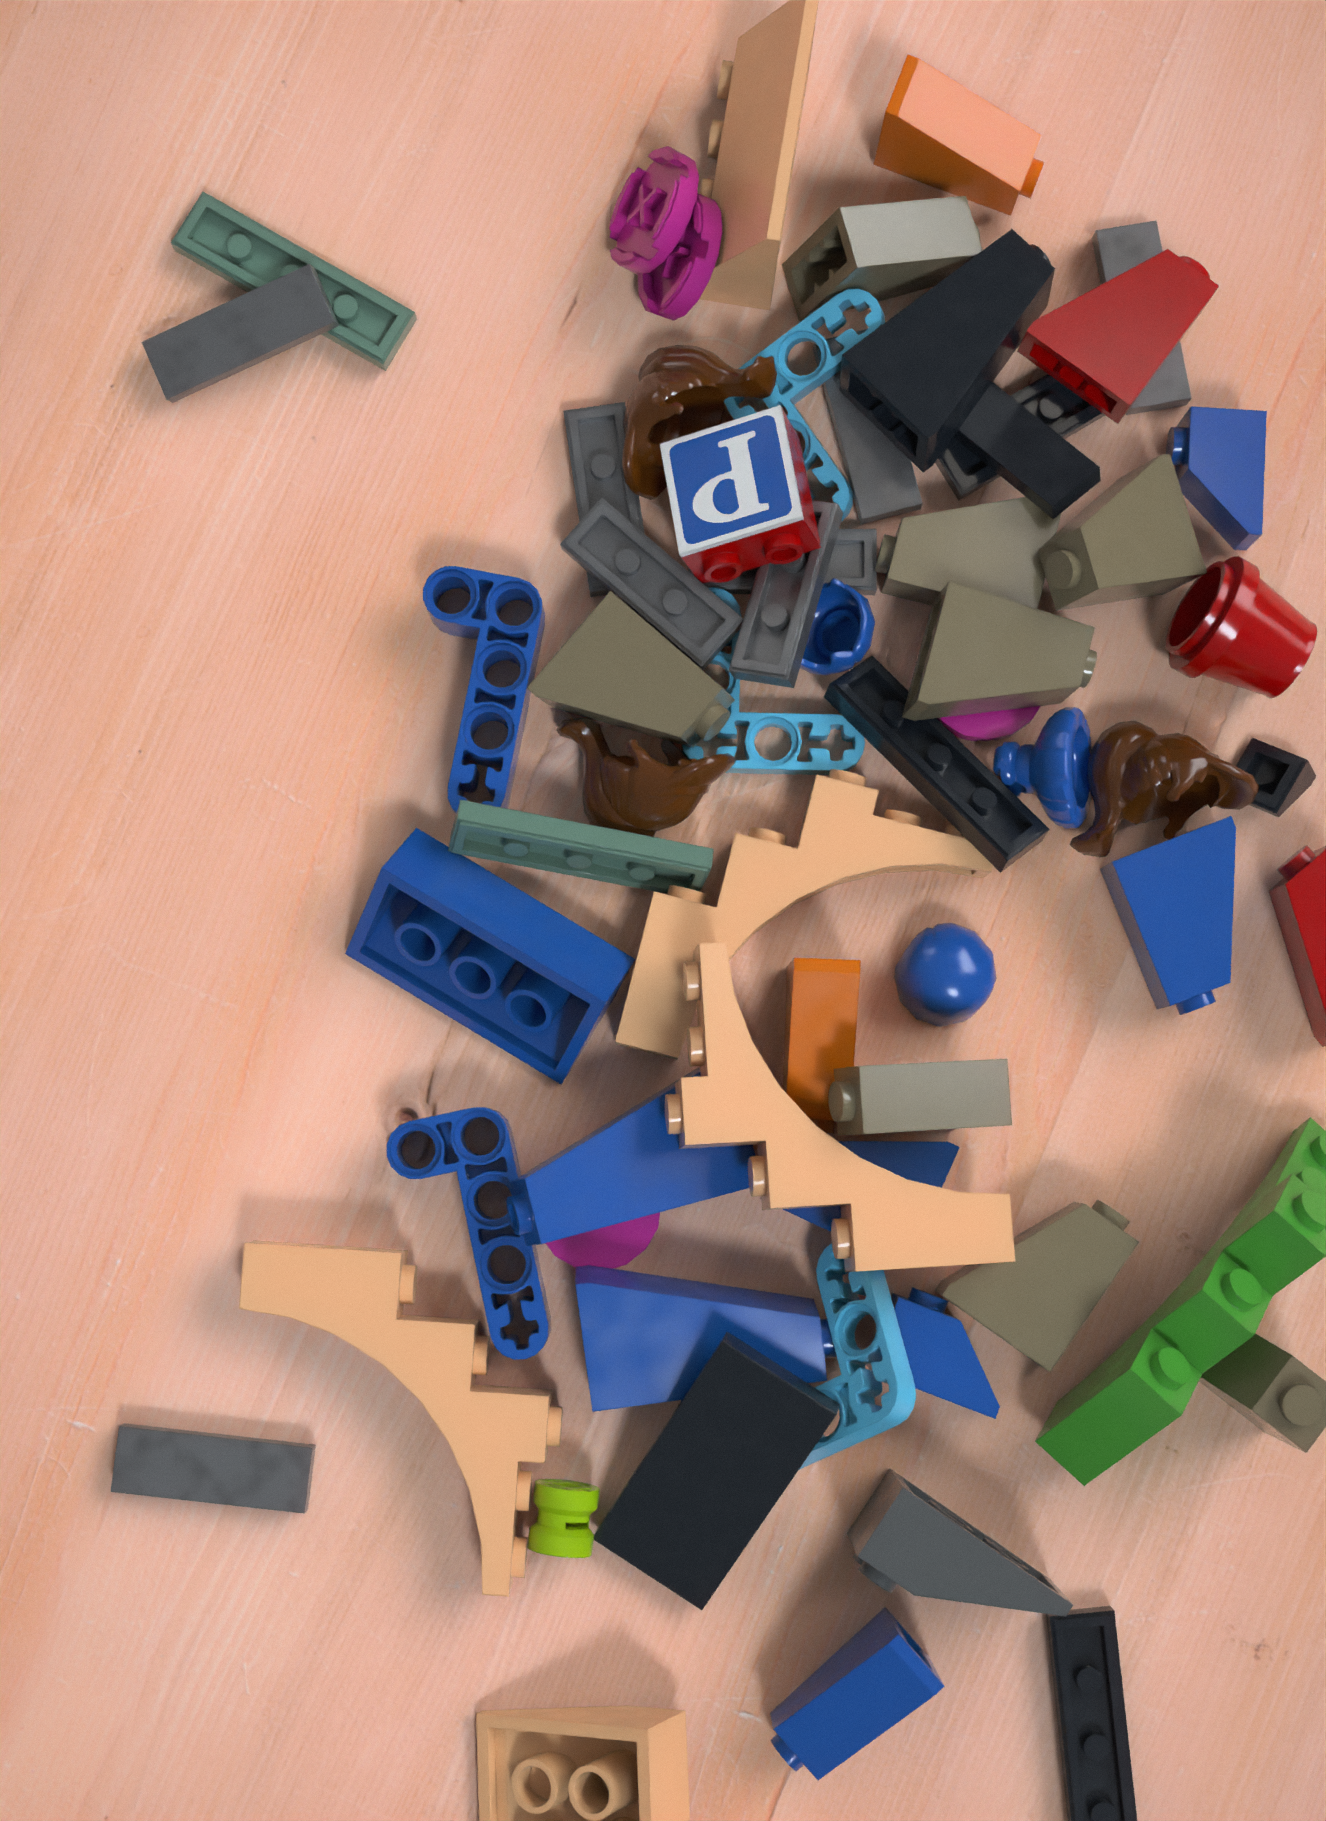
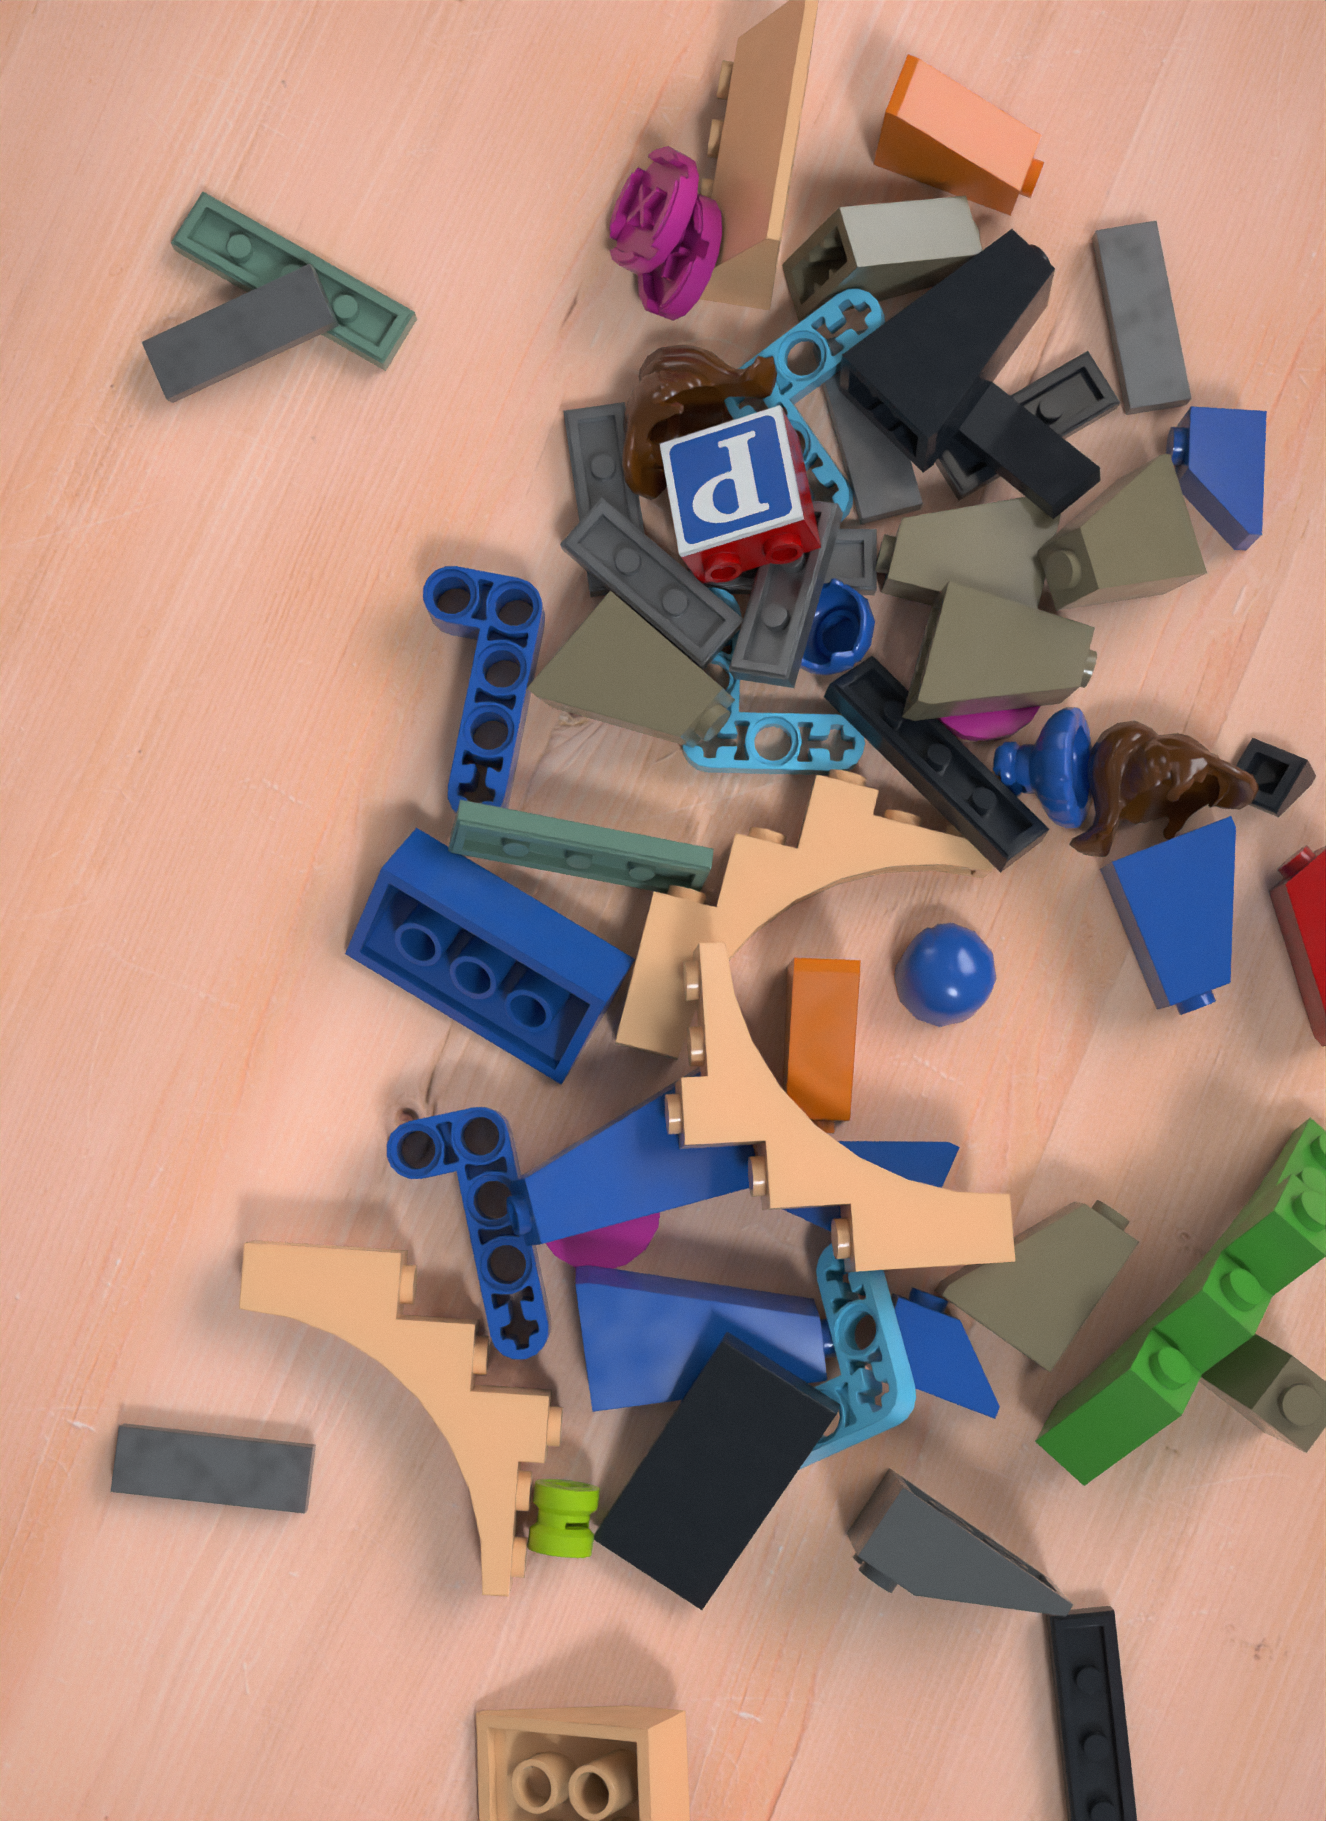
(639, 791): reddish brown piece -> none
(854, 1697): blue slope -> none
(920, 1096): dark tan slope -> none
(1121, 331): red slope -> none
(1239, 631): red piece -> none

